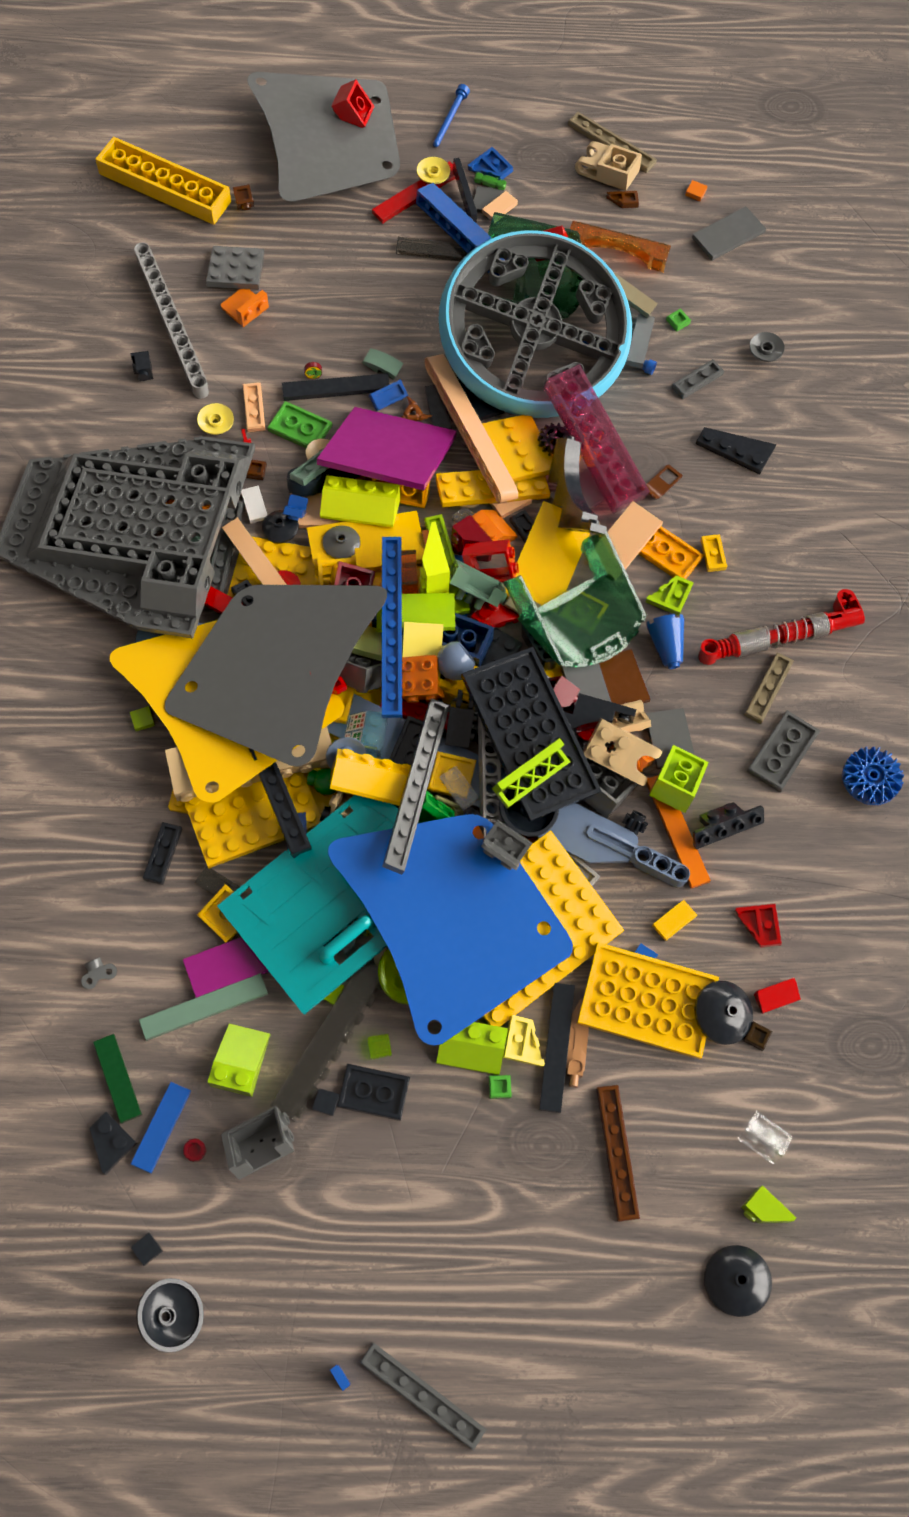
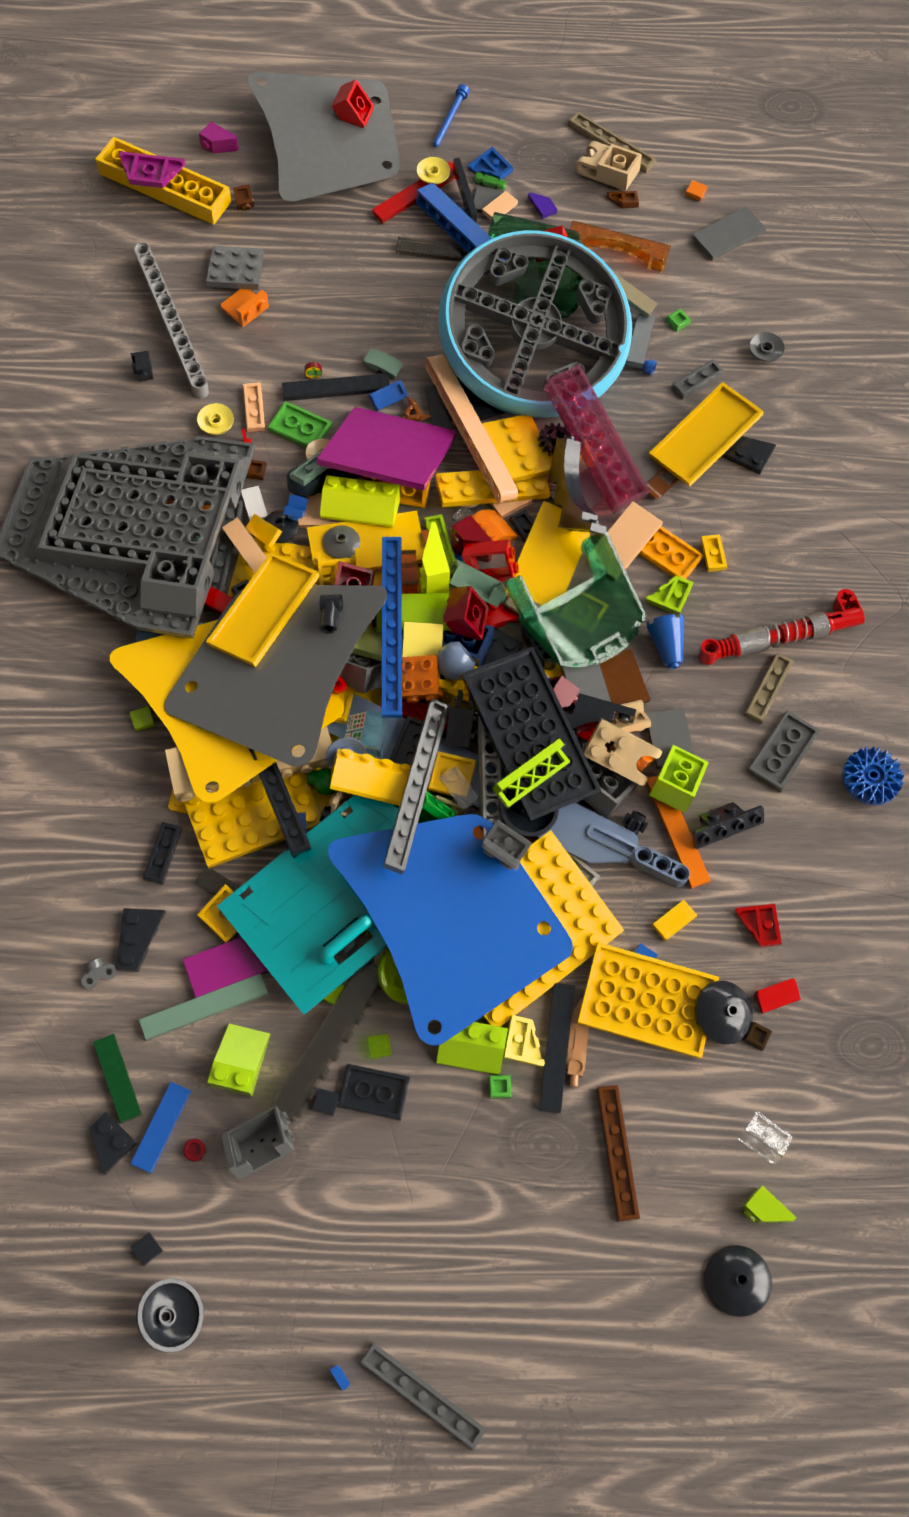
(136, 935): none -> black wing
(150, 169): none -> magenta wing
(218, 139): none -> magenta slope
(262, 609): none -> yellow tile
(263, 530): none -> yellow tile
(330, 607): none -> black piece
(466, 612): none -> dark red slope
(542, 204): none -> dark purple tile
(706, 434): none -> yellow tile

